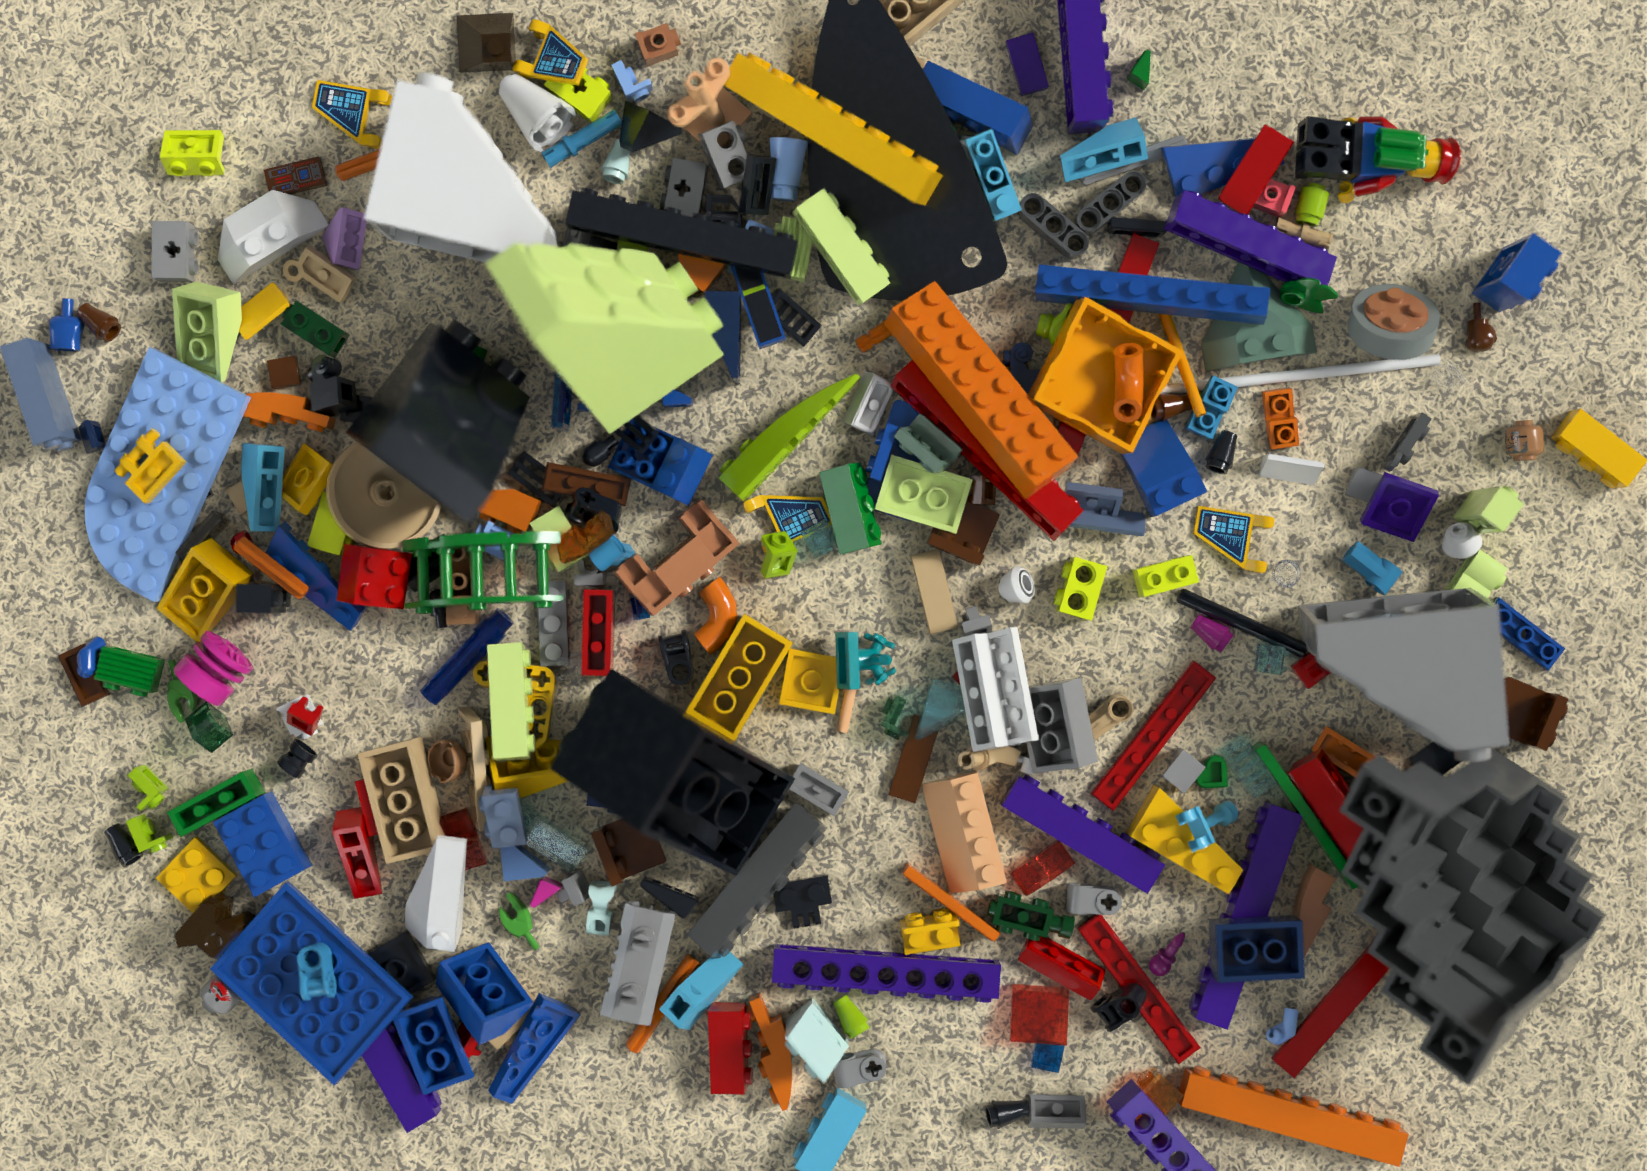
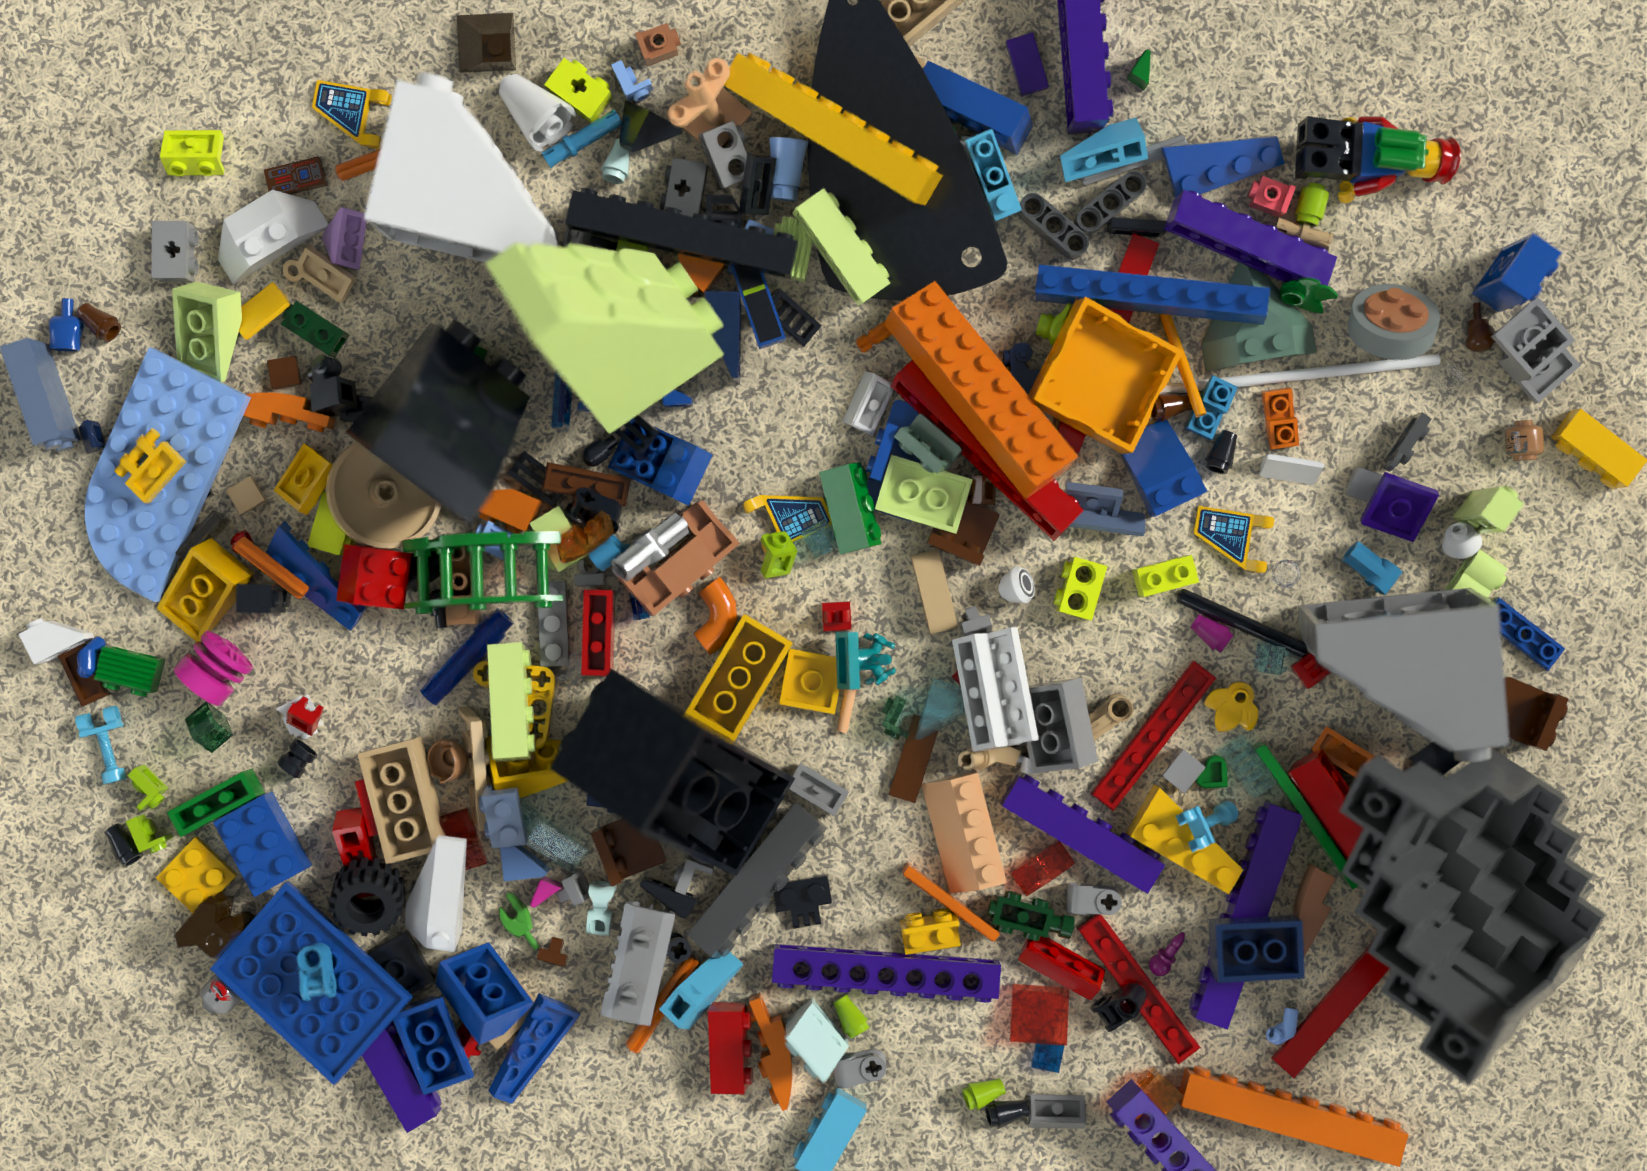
(51, 638): none -> white slope
(86, 728): none -> medium azure bar
(176, 691): bright green hand -> none
(262, 484): medium azure slope -> none
(364, 915): none -> black tyre
(553, 954): none -> reddish brown tile
(556, 58): flag -> none
(650, 547): none -> light grey piece
(676, 655): black piece -> none
(681, 954): none -> black bush
(684, 875): none -> light grey bracket
(776, 442): lime wedge -> none
(836, 616): none -> red tile
(982, 1093): none -> lime cone
(1128, 382): orange cylinder -> none
(1230, 710): none -> yellow plate
(1255, 170): red slope -> none
(1536, 350): none -> light grey bracket

